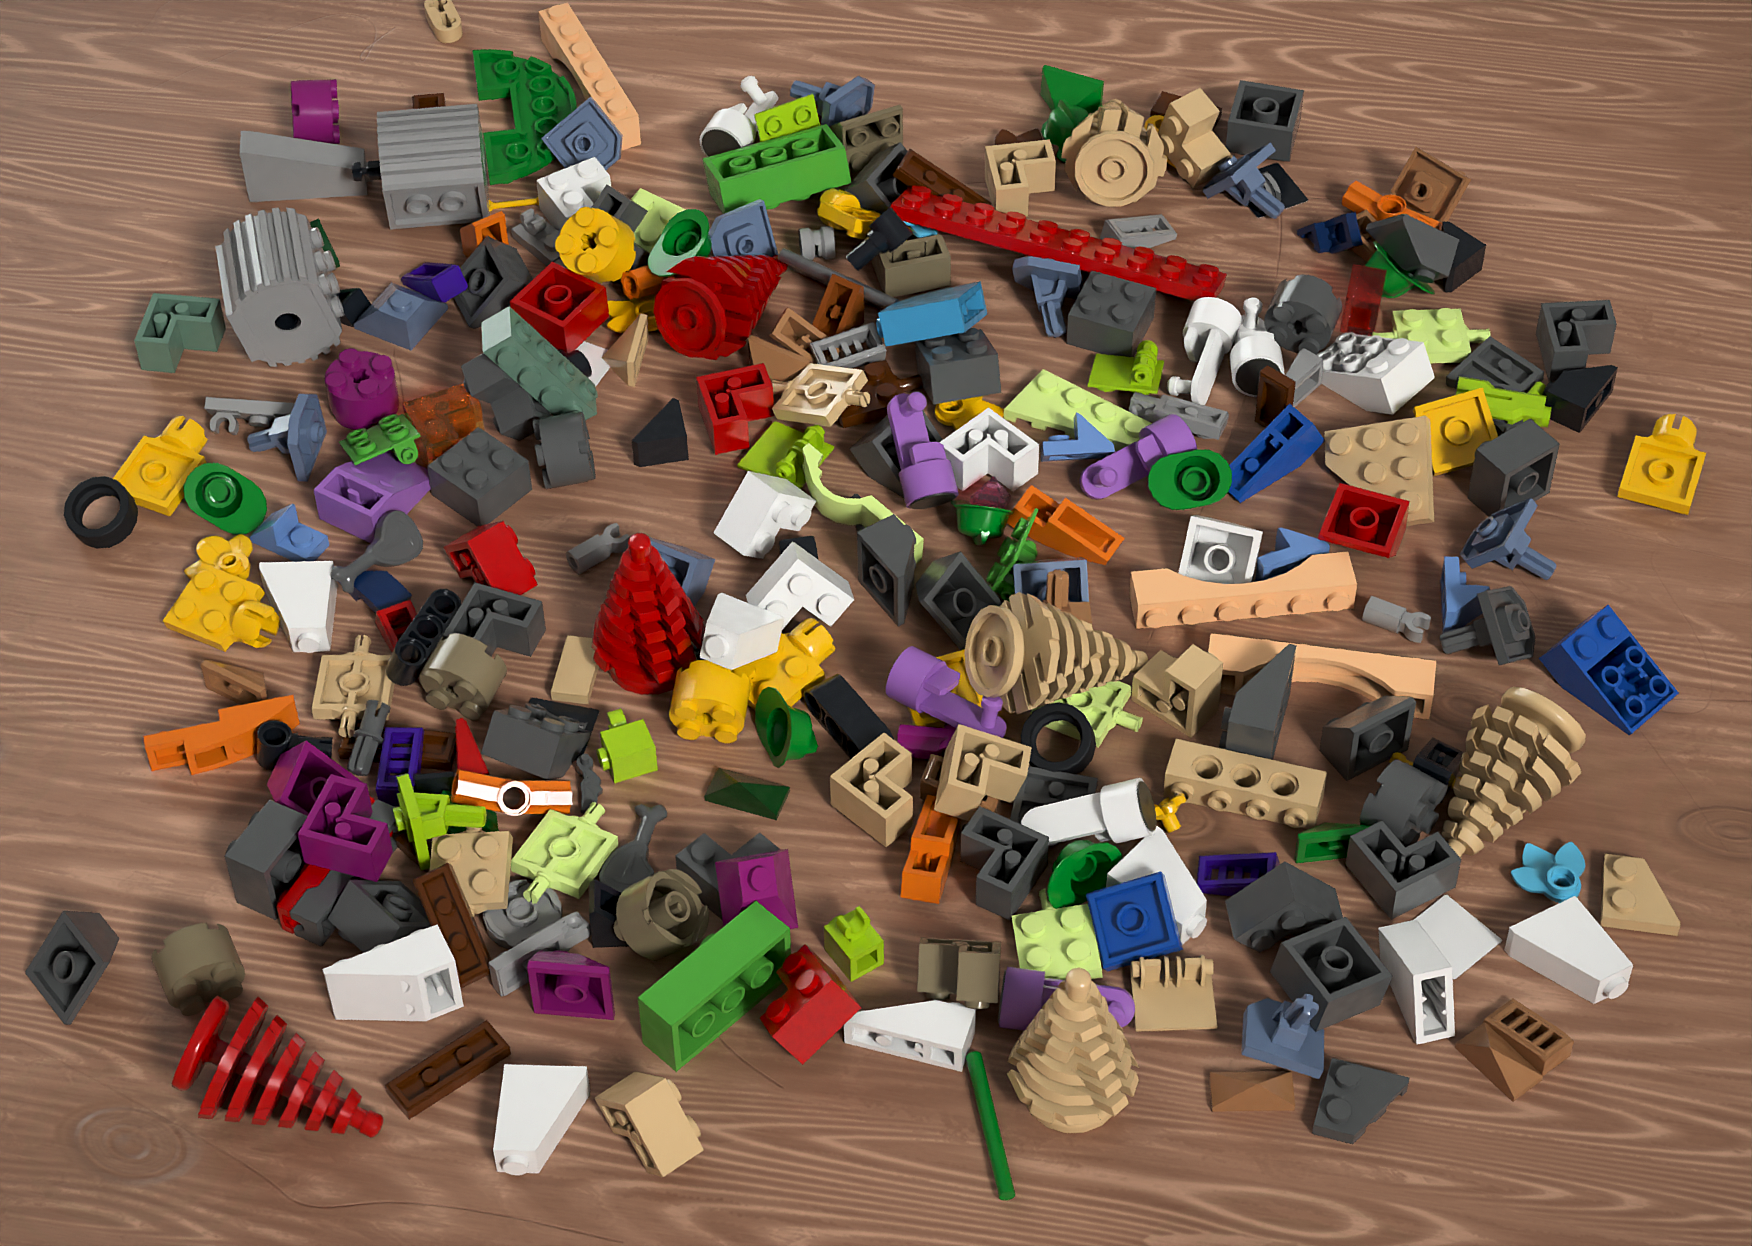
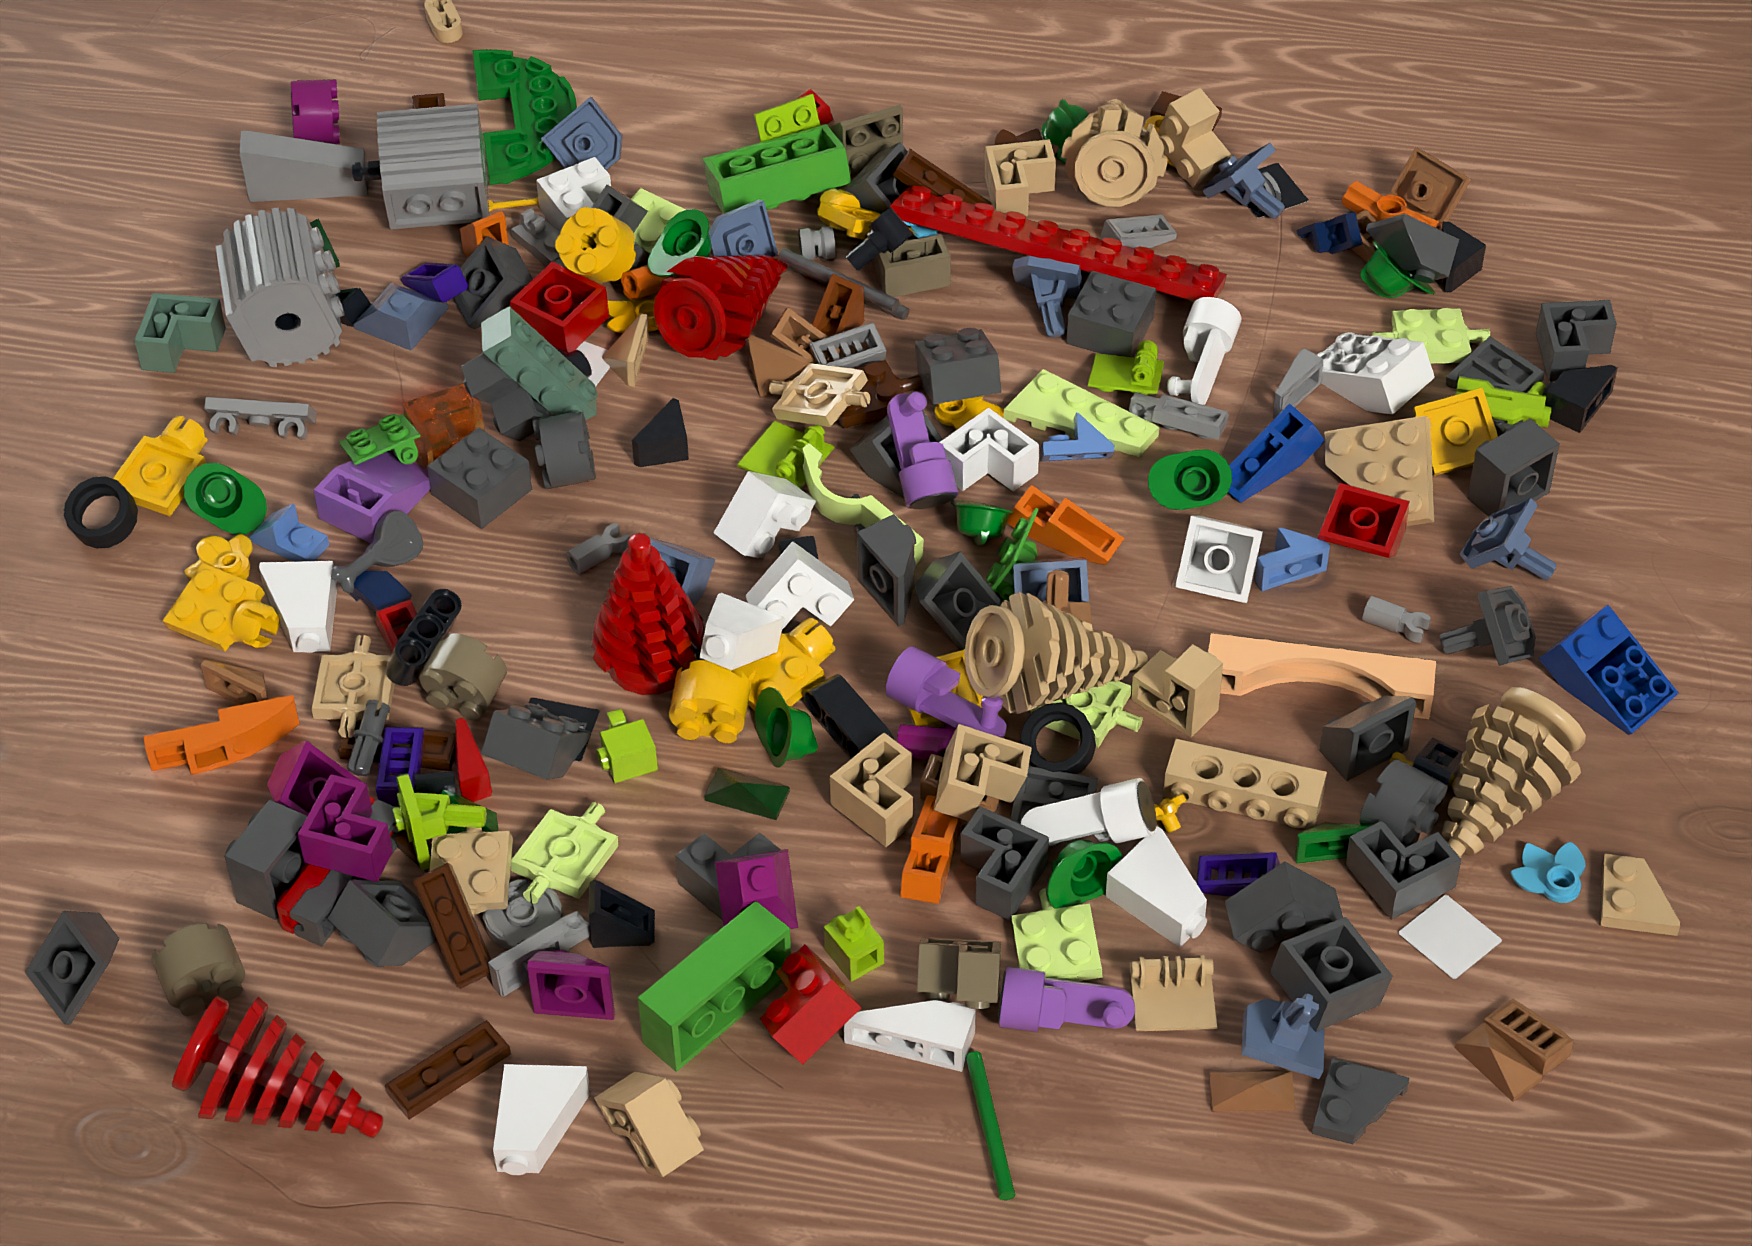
(277, 738): black pin -> none
(295, 434): sand blue piece -> none
(361, 388): magenta brick -> none
(396, 980): white slope -> none
(488, 791): orange piece -> none
(492, 558): red brick -> none
(500, 620): dark grey brick -> none
(570, 43): light nougat arch -> none
(575, 671): tan tile -> none
(590, 785): dark grey piece -> none
(630, 861): dark grey piece -> none
(661, 914): dark tan brick -> none
(730, 127): white piece -> none
(731, 401): red brick -> none
(837, 102): sand blue piece -> none
(932, 314): dark azure brick -> none
(991, 495): clear pink slope -> none
(1073, 87): green slope -> none
(1073, 1059): tan plant -> none
(1134, 461): medium lavender piece -> none
(1134, 921): blue tile -> none
(1171, 599): light nougat arch -> none
(1253, 350): white piece -> none
(1260, 708): dark grey slope -> none
(1264, 116): dark grey brick -> none
(1273, 395): reddish brown tile -> none
(1303, 314): dark grey brick -> none
(1363, 300): clear red slope -> none
(1419, 980): white slope -> none
(1458, 600): medium blue slope -> none
(1571, 950): white slope -> none
(1664, 467): yellow plate -> none

